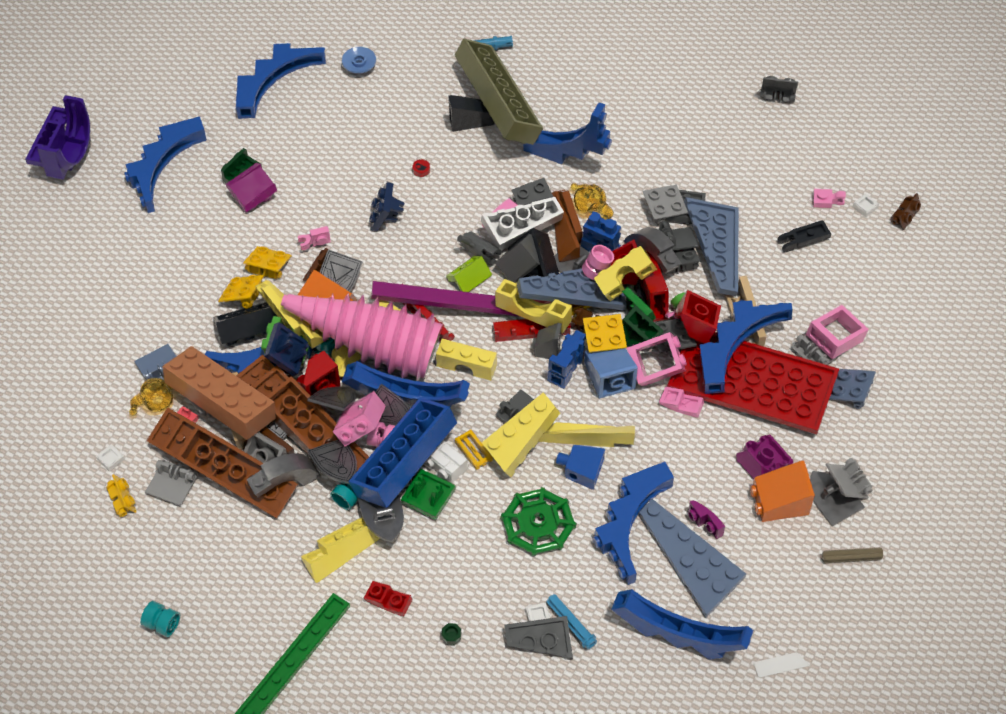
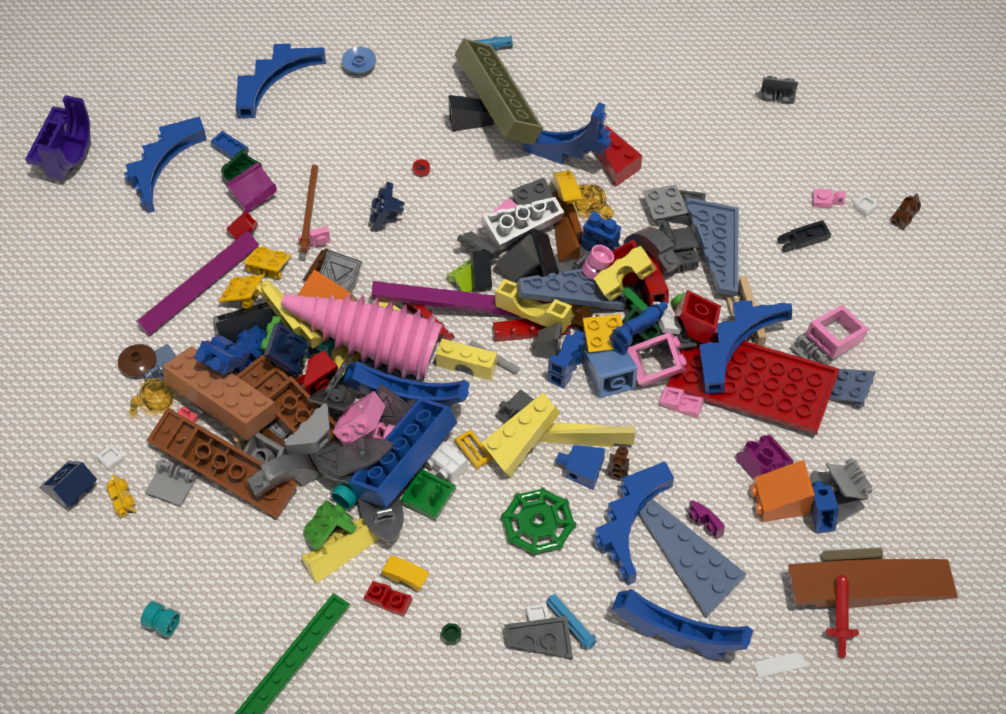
(69, 483): none -> dark blue slope
(136, 366): none -> reddish brown dish
(197, 283): none -> magenta tile
(222, 355): none -> blue hips
(227, 144): none -> blue plate
(241, 224): none -> red panel
(252, 340): none -> blue bracket
(304, 241): none -> dark orange bar
(311, 433): none -> light grey slope
(325, 521): none -> bright green bracket
(336, 389): none -> dark grey hinge
(361, 454): none -> flat silver shield
(405, 571): none -> yellow slope
(481, 269): none -> black tile
(501, 361): none -> light grey bar
(566, 186): none -> yellow slope
(619, 463): none -> reddish brown hinge
(620, 159): none -> red wedge
(622, 335): none -> blue piece
(669, 322): none -> white plate
(824, 501): none -> blue torso
(842, 616): none -> red sword
(872, 581): none -> dark orange slope

